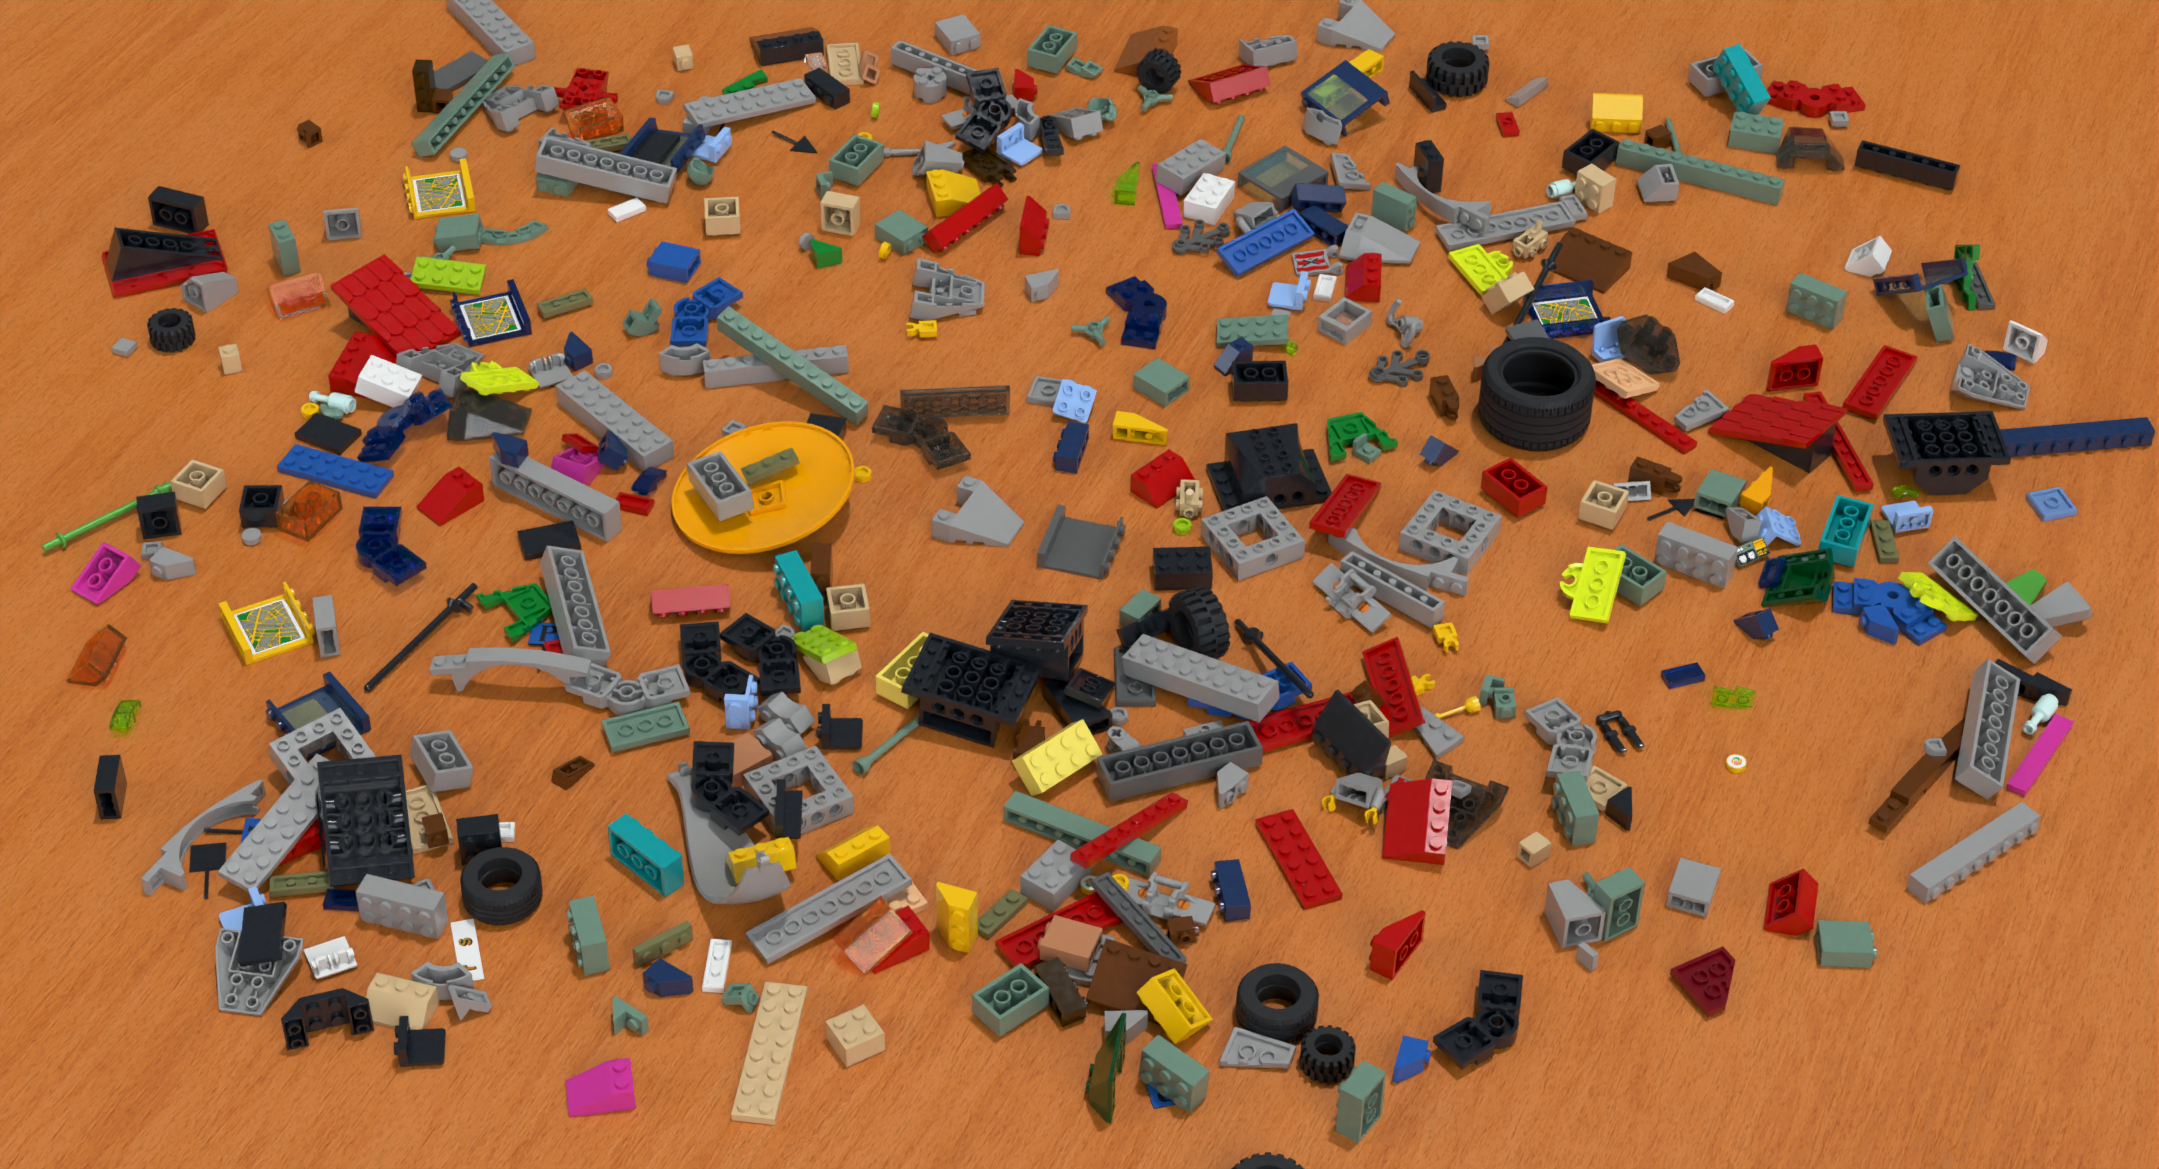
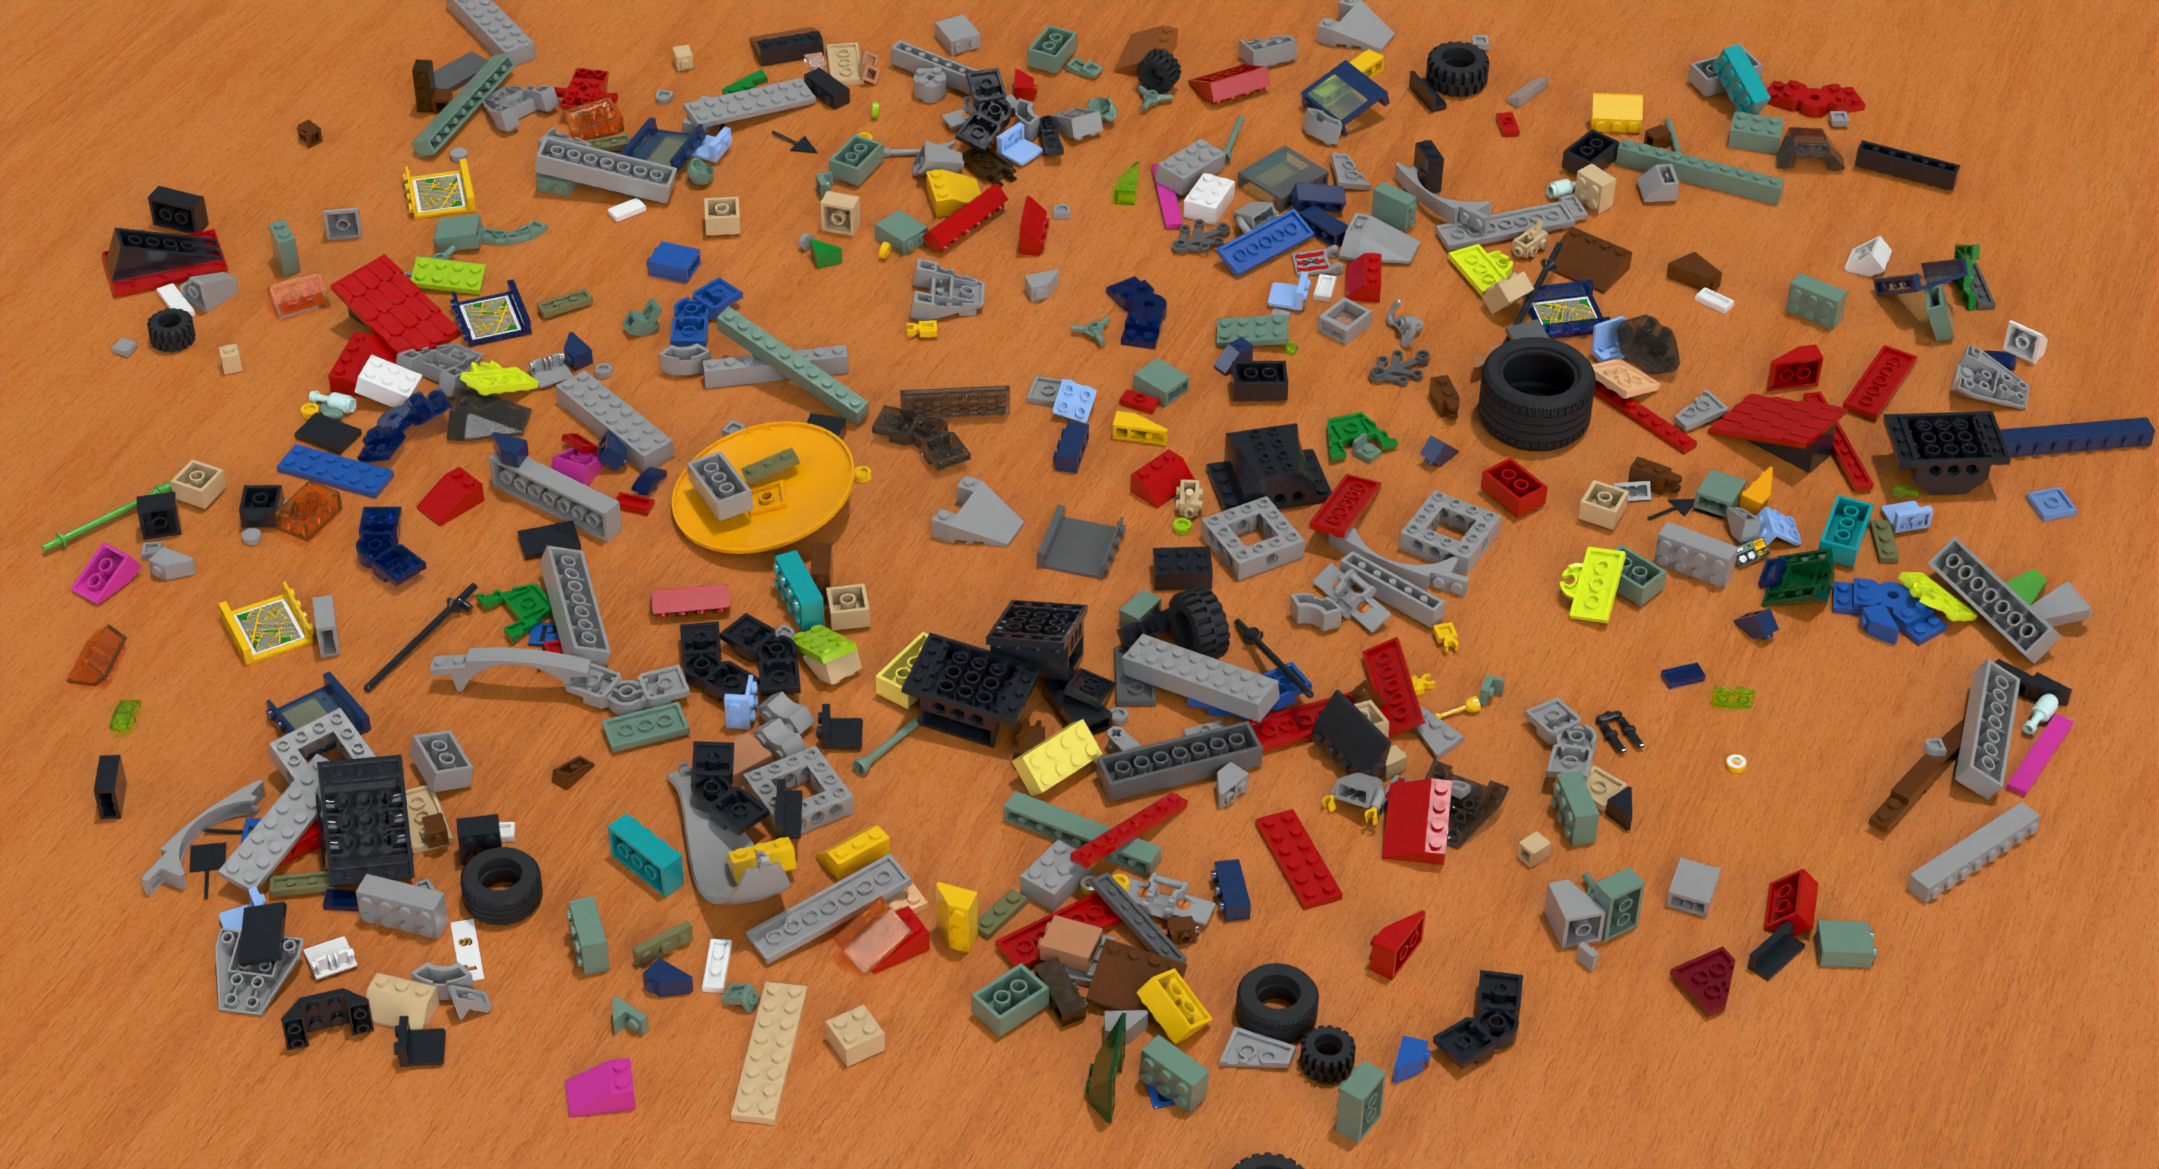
(174, 299): none -> white tile
(656, 147): black tile -> none
(1139, 401): none -> red plate
(1315, 611): none -> light grey brick
(1504, 702): sand green brick -> none
(1775, 952): none -> black panel

